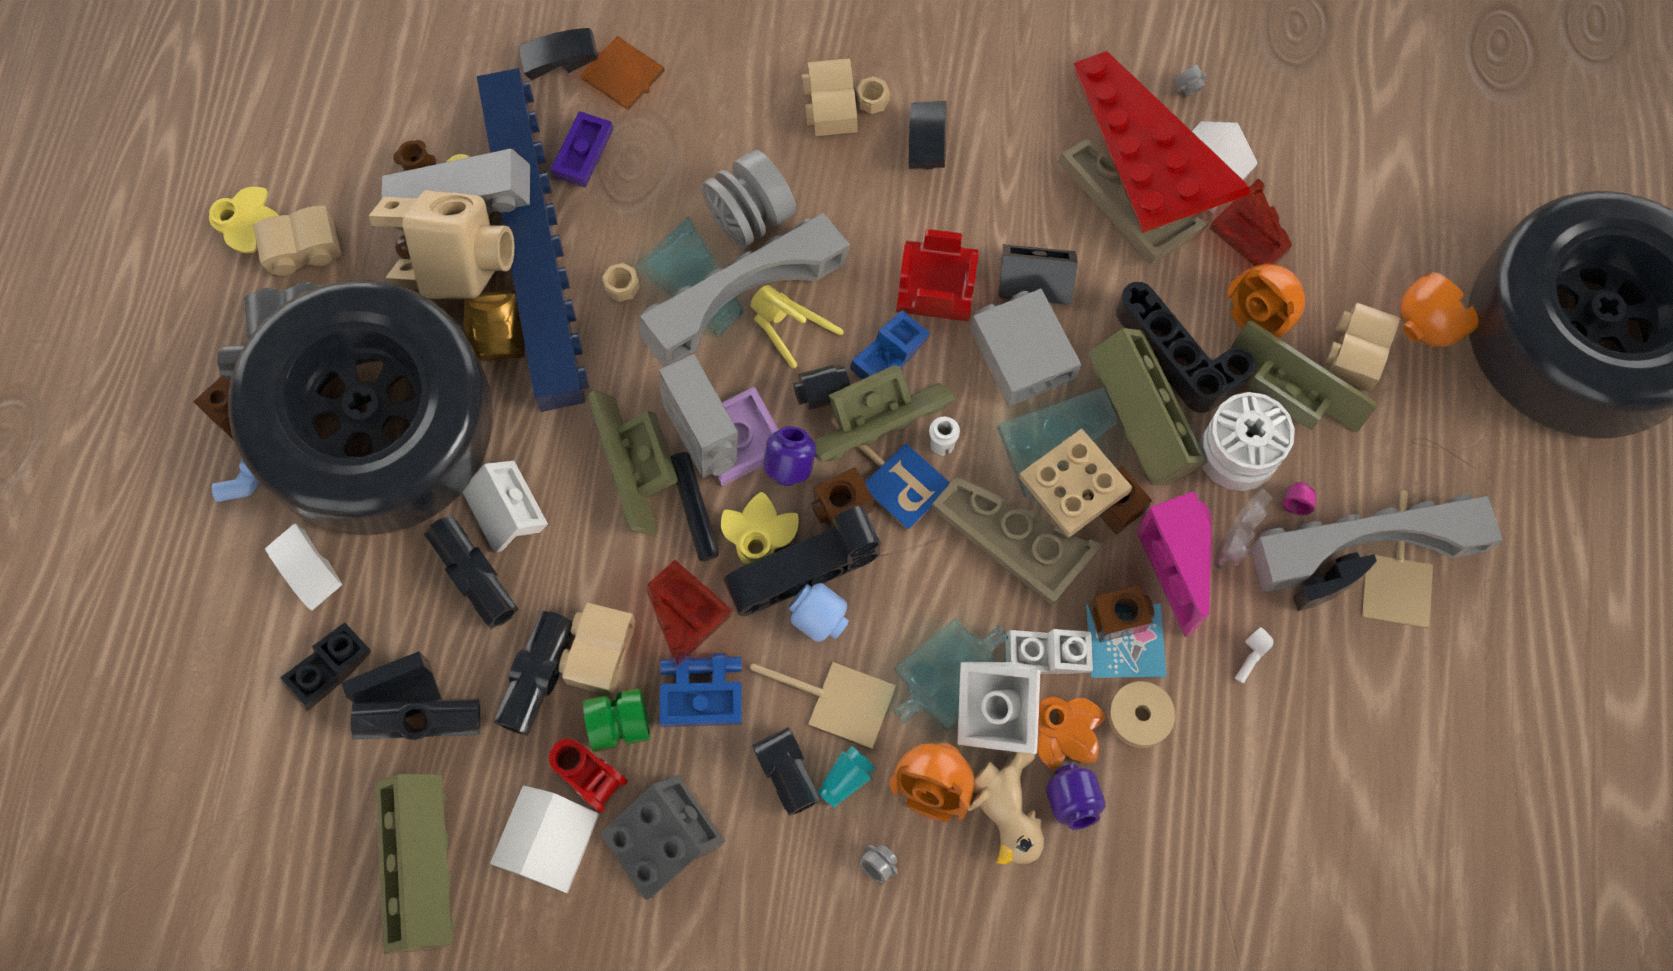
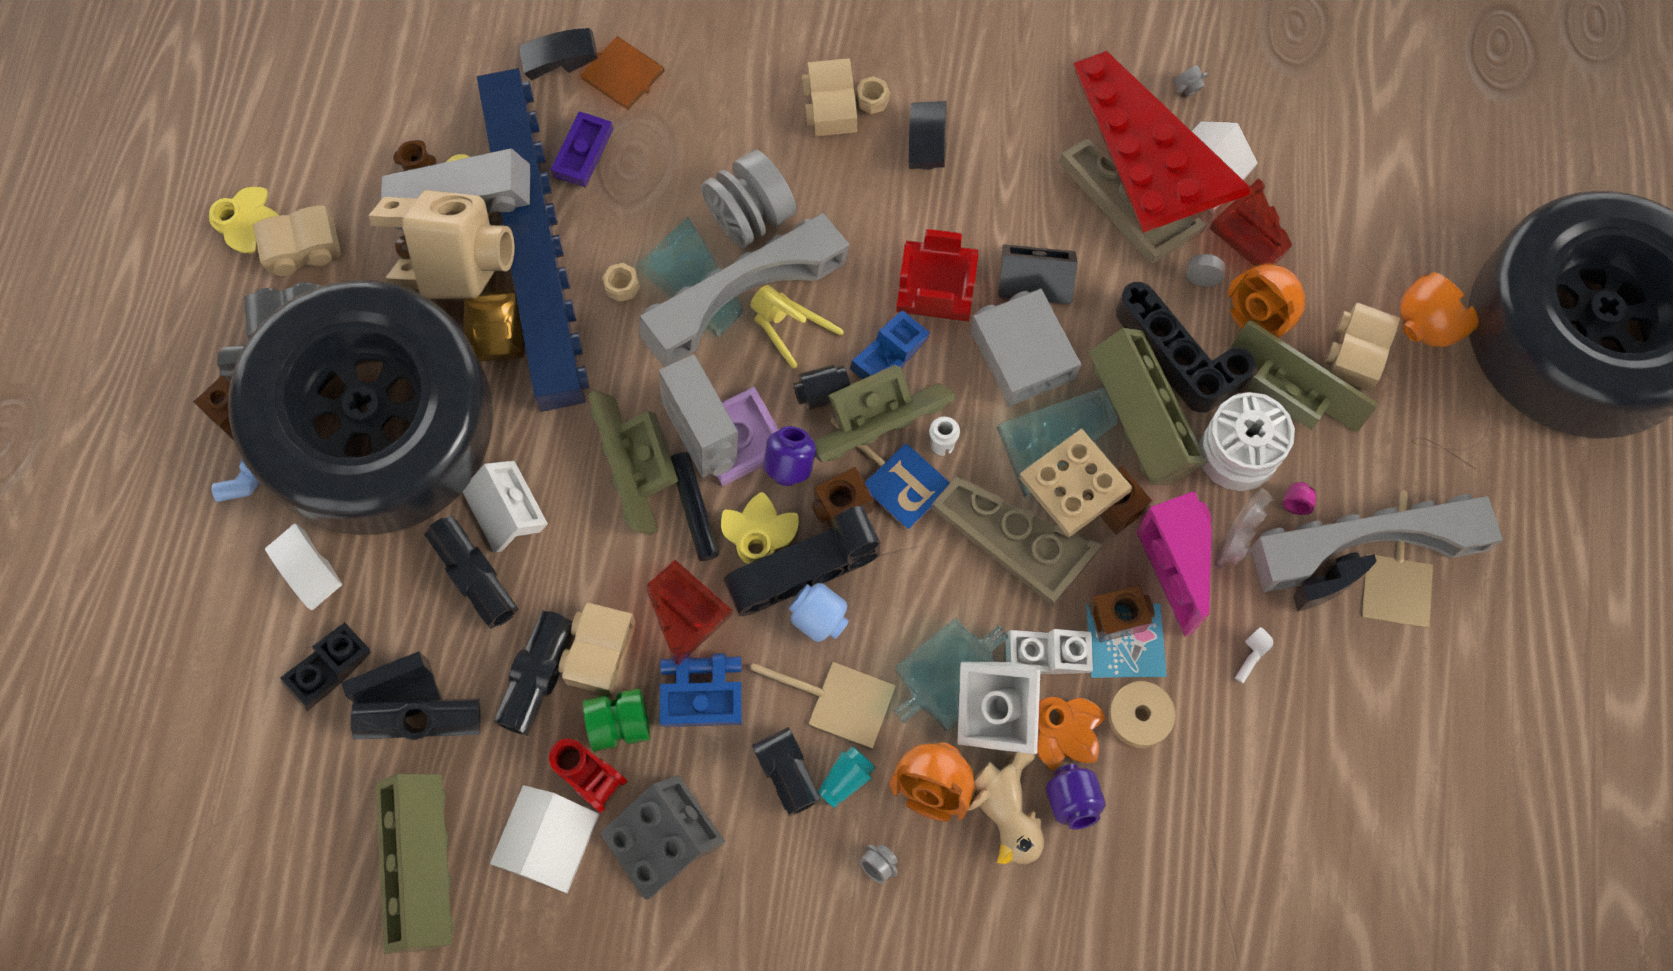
(1205, 270): none -> light grey tile

